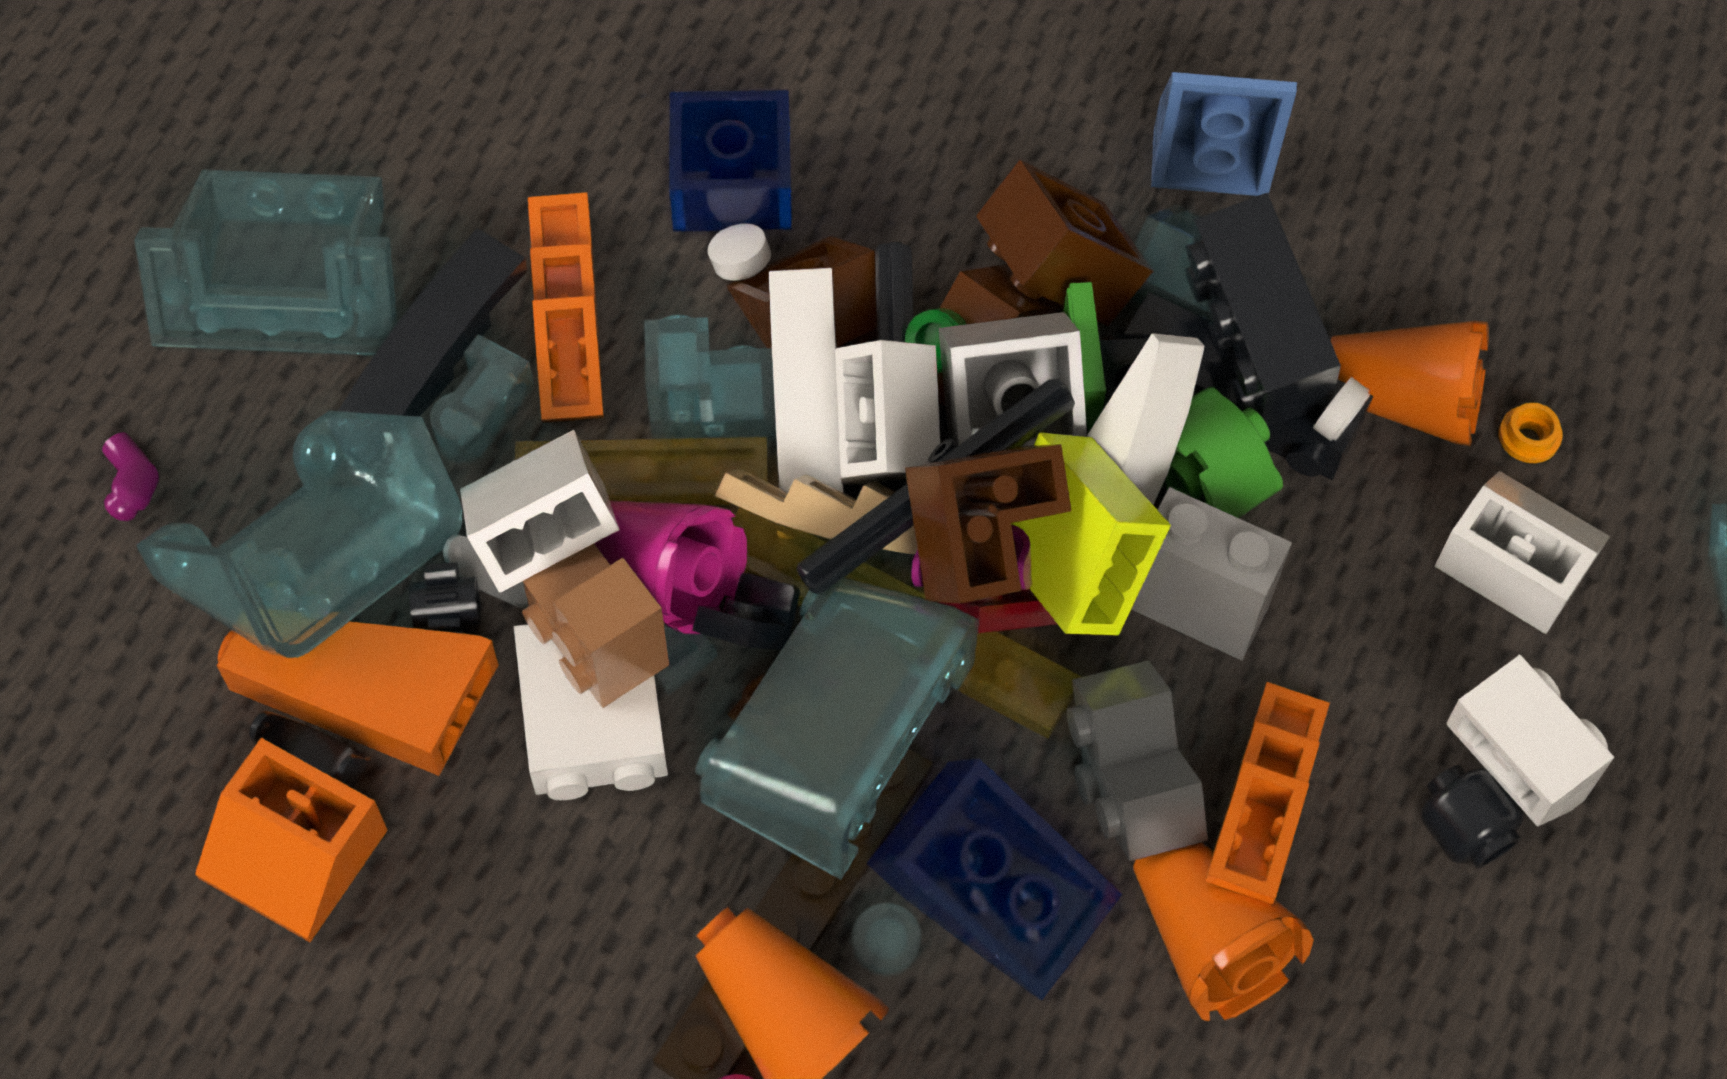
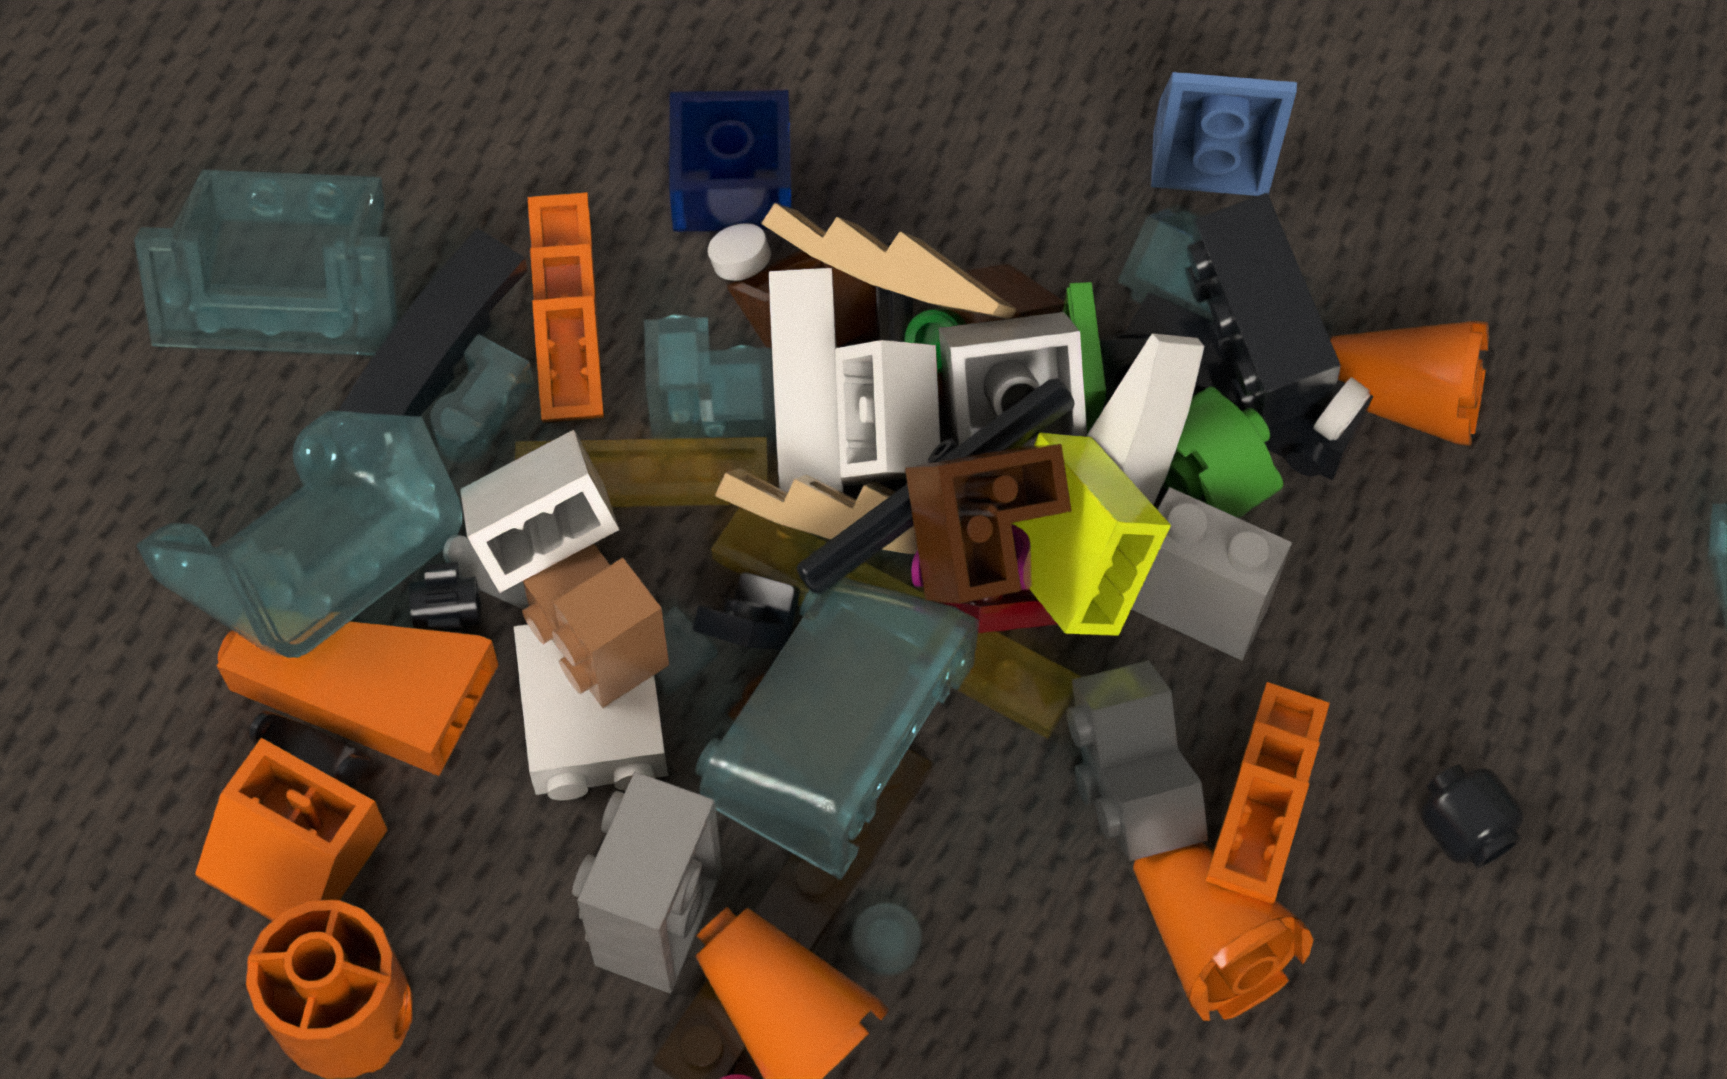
(135, 477): magenta arm -> none
(330, 989): none -> orange cylinder
(649, 880): none -> light grey brick
(680, 555): dark pink cone -> none
(904, 267): none -> tan slope
(995, 875): clear blue slope -> none
(1059, 238): reddish brown brick -> none
(1520, 551): white slope -> none
(1531, 740): white slope -> none
(1536, 418): light orange plate -> none

